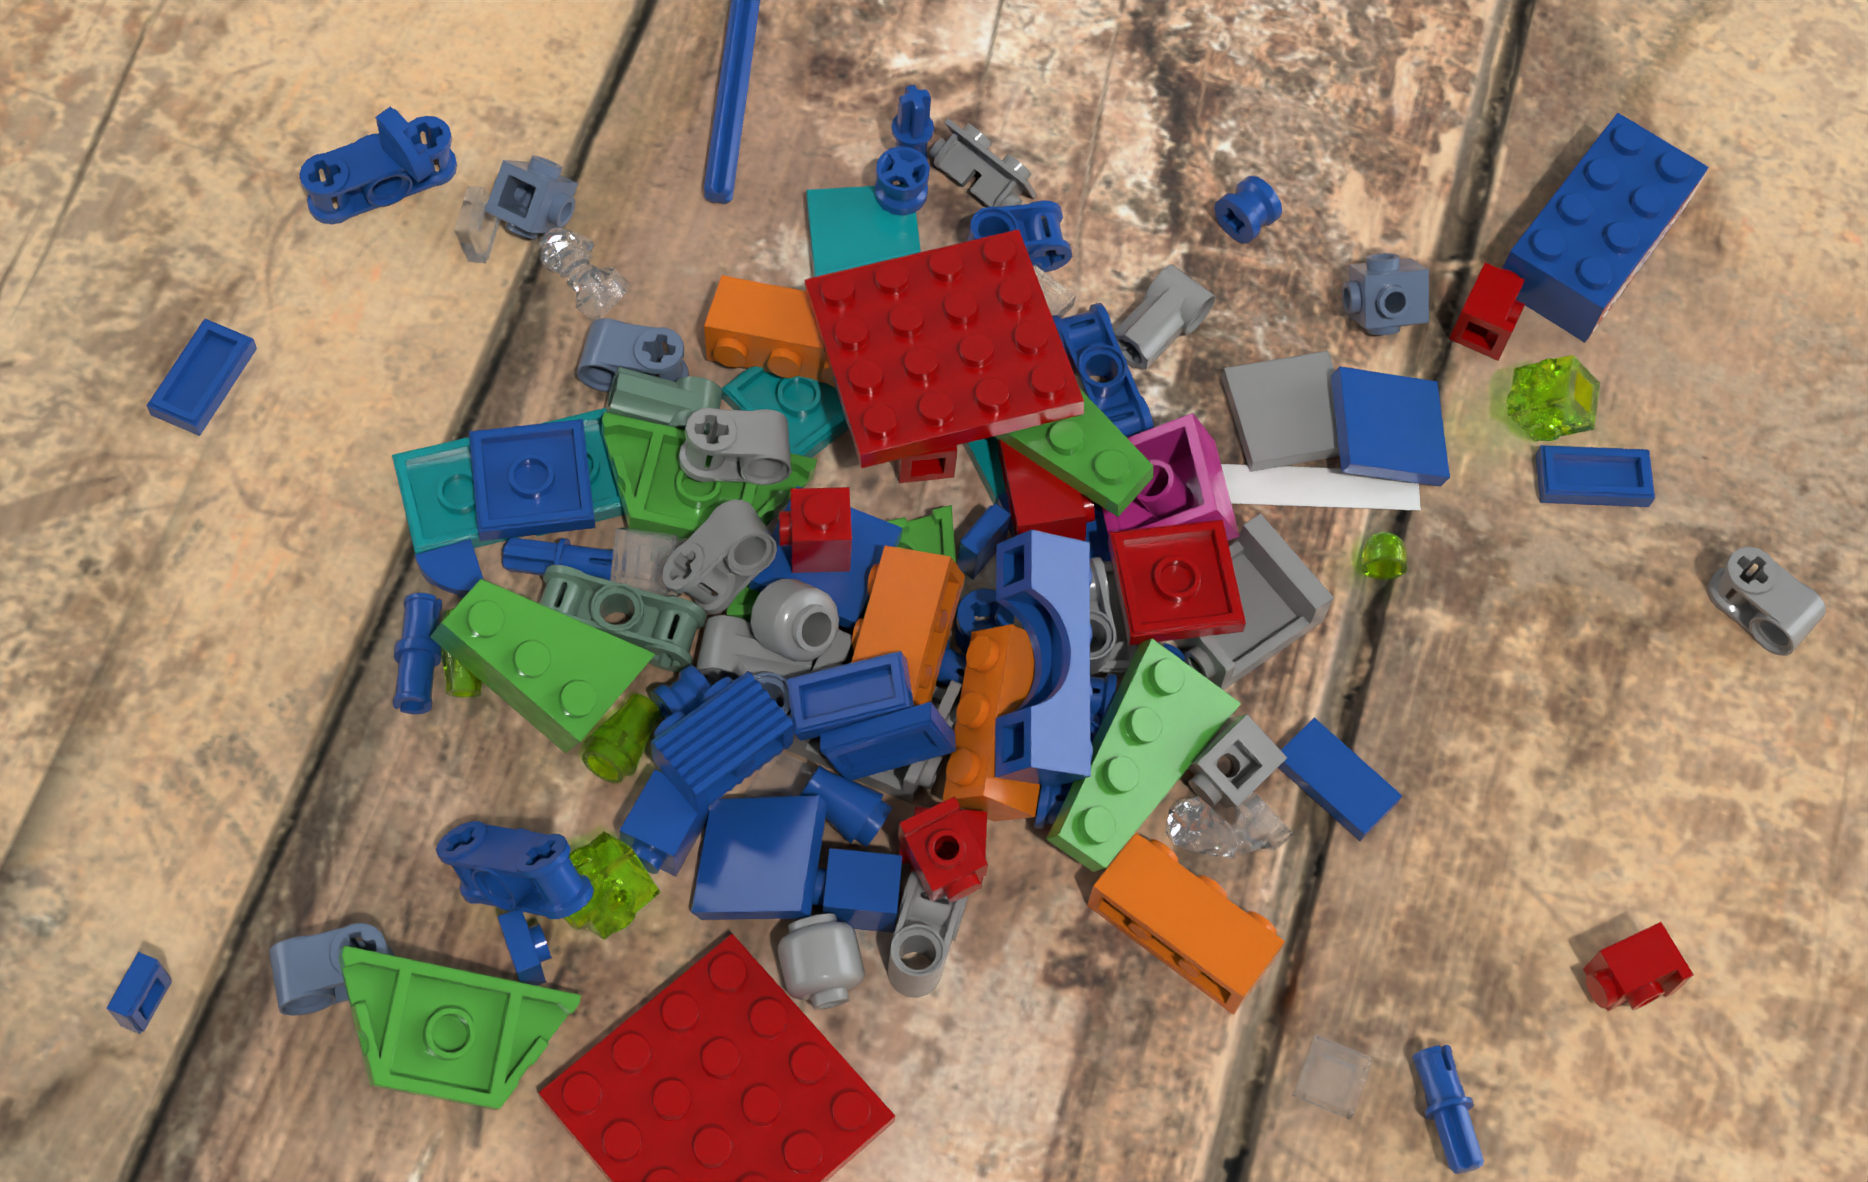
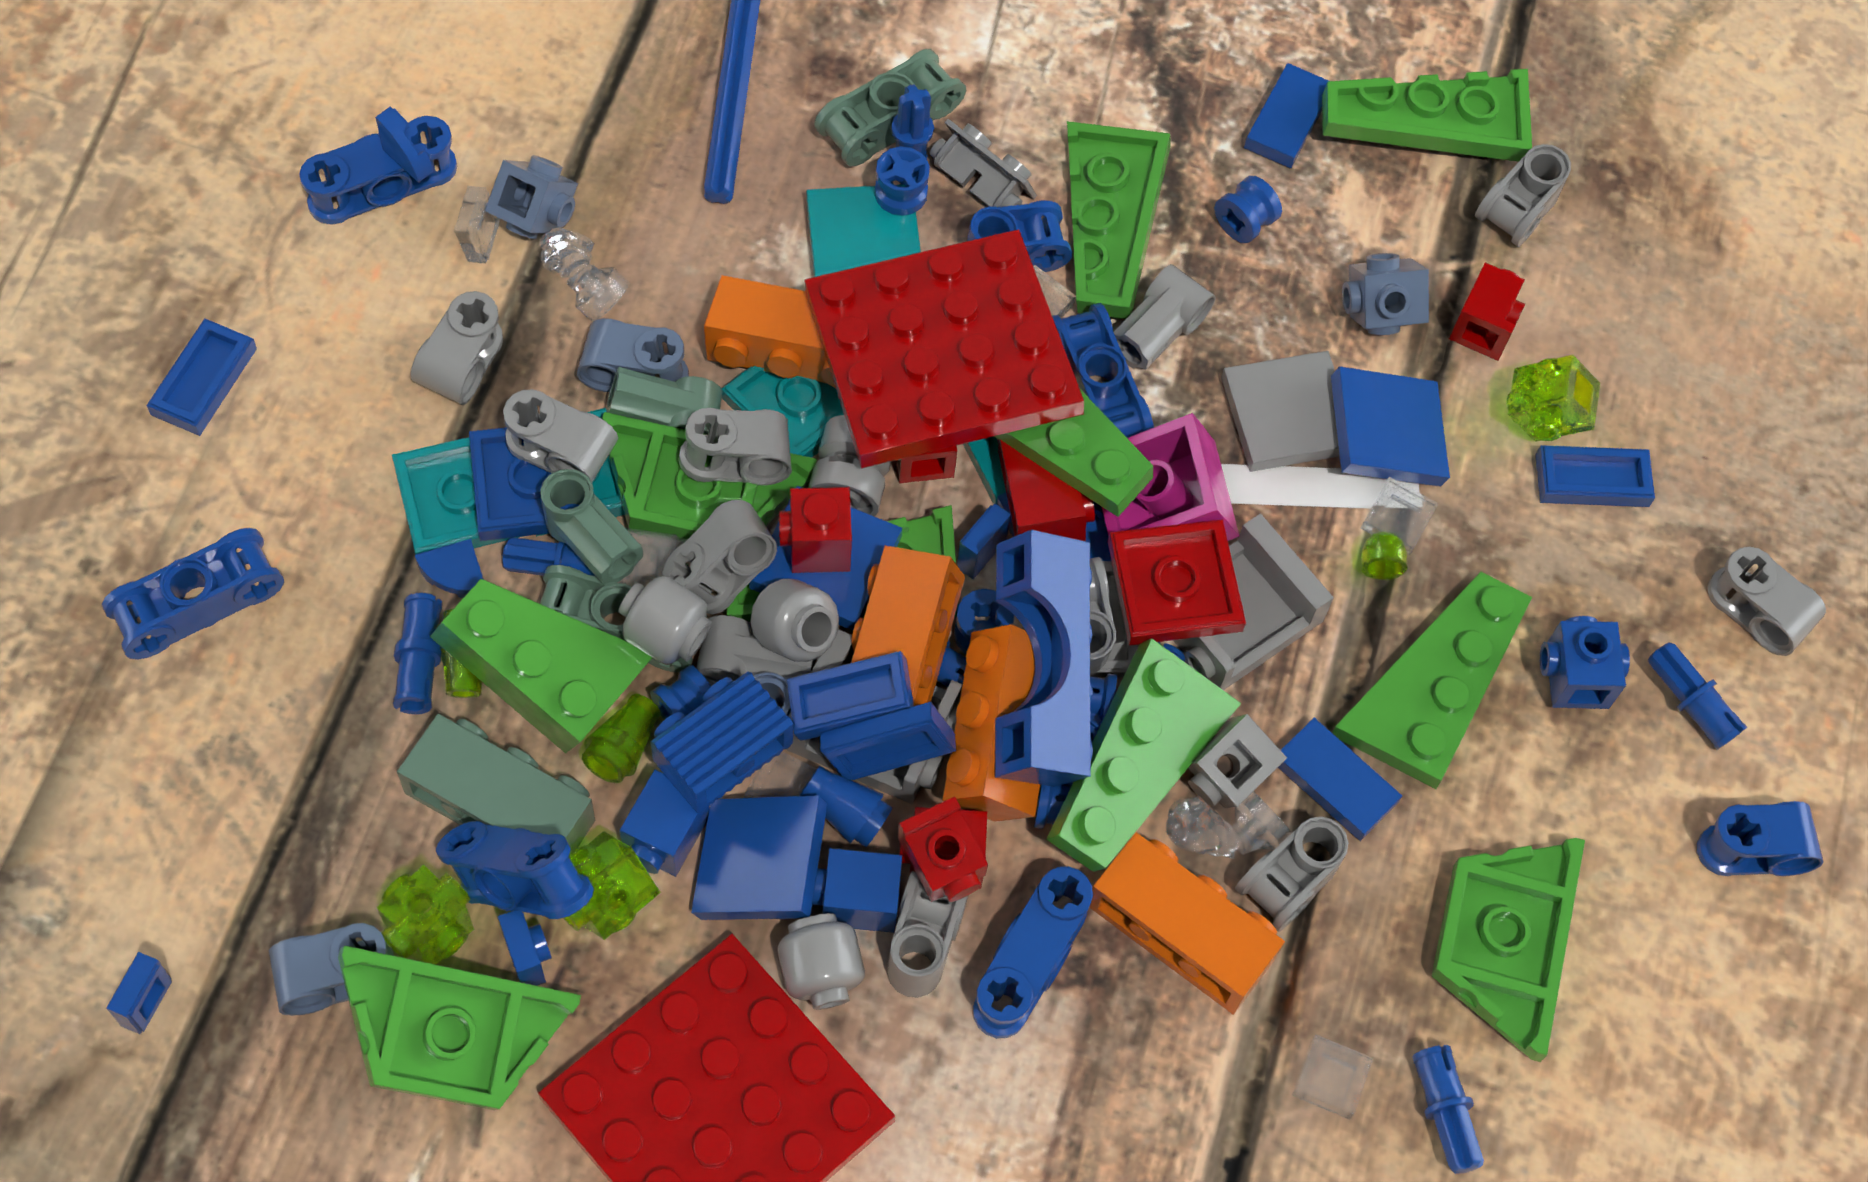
(161, 594): none -> blue piece
(427, 935): none -> clear neon green brick
(460, 348): none -> light grey piece
(475, 780): none -> sand green brick
(558, 435): none -> light grey piece
(588, 528): none -> sand green piece
(664, 620): none -> light grey head
(841, 468): none -> light grey wheel
(864, 117): none -> sand green piece
(1032, 952): none -> blue piece
(1113, 207): none -> bright green wing
(1287, 116): none -> blue tile
(1288, 878): none -> light grey piece
(1400, 512): none -> clear tile
(1435, 687): none -> bright green wing
(1453, 116): none -> bright green wing
(1509, 938): none -> bright green wing
(1523, 198): none -> light grey piece
(1585, 663): none -> blue brick
(1602, 225): blue brick -> none
(1637, 970): red brick -> none
(1696, 695): none -> blue axle
(1762, 841): none -> blue piece

